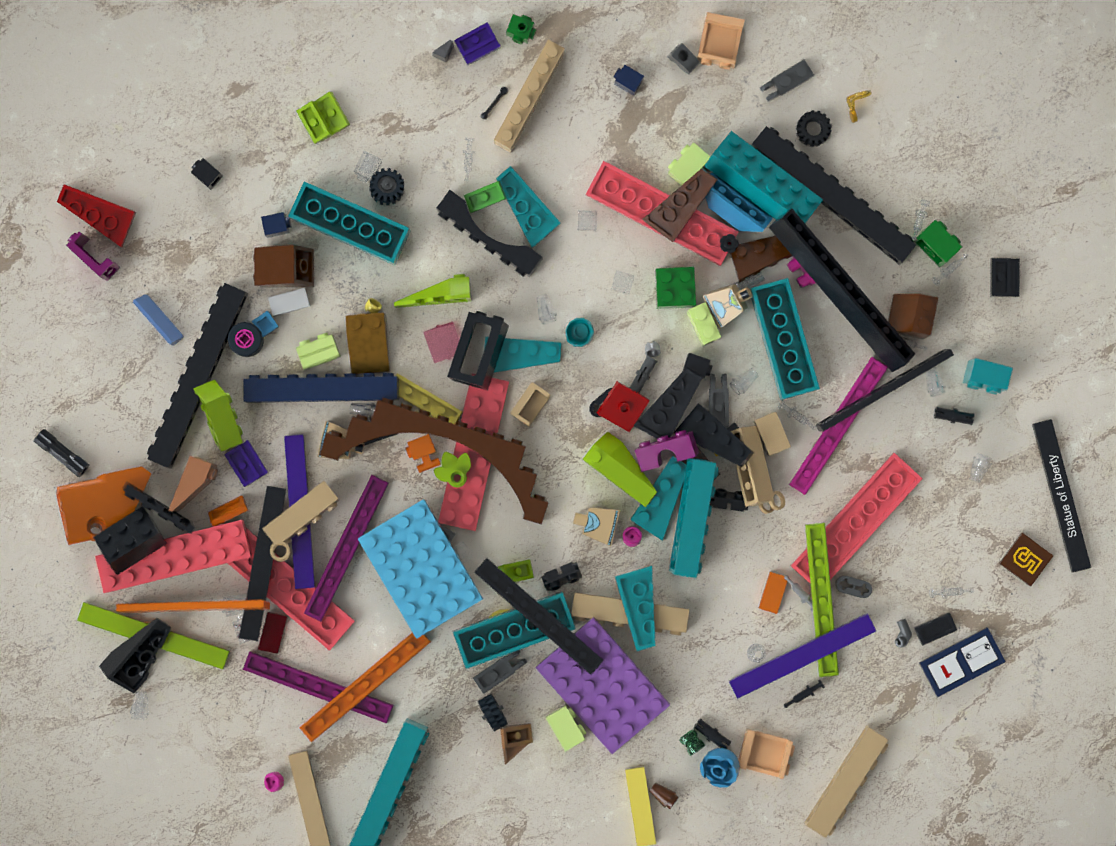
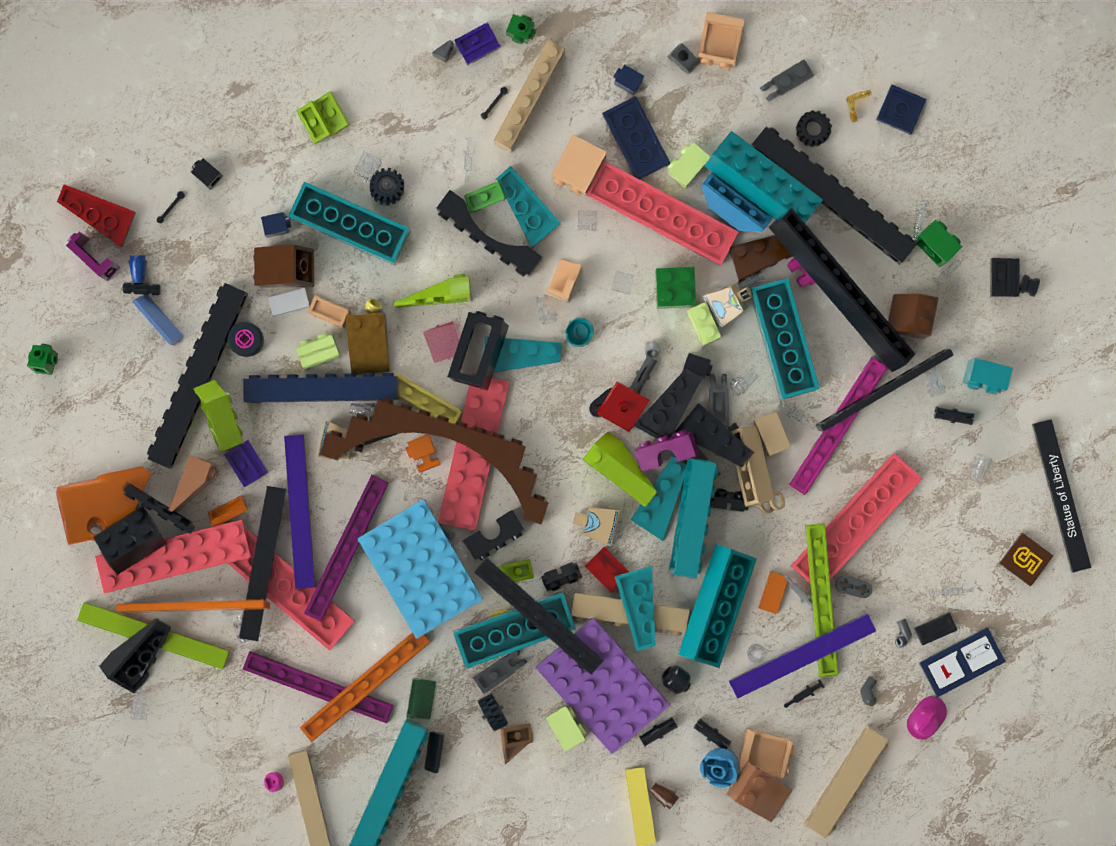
(42, 359): none -> green brick
(60, 452): black axle -> none
(137, 268): none -> blue cone
(141, 288): none -> black axle
(180, 195): none -> black hinge
(265, 323): dark azure plate -> none
(272, 632): dark red slope -> none
(298, 516): tan hinge -> none
(328, 311): none -> light nougat tile
(421, 698): none -> clear green panel
(434, 752): none -> black slope
(452, 466): lime plate -> none
(509, 528): none -> black arch
(530, 404): tan panel -> none
(564, 280): none -> light nougat panel
(578, 165): none -> light nougat panel
(605, 568): none -> red plate
(632, 536): dark pink tile -> none
(636, 138): none -> dark blue tile
(658, 731): none -> black pin
(675, 212): reddish brown wing -> none
(676, 679): none -> black head
(692, 742): clear green wheel -> none
(717, 606): none -> teal brick
(729, 248): black plate -> none
(759, 792): none -> nougat slope
(866, 691): none -> dark grey arm
(901, 109): none -> dark blue tile
(926, 717): none -> dark pink piece
(1029, 285): none -> black wheel

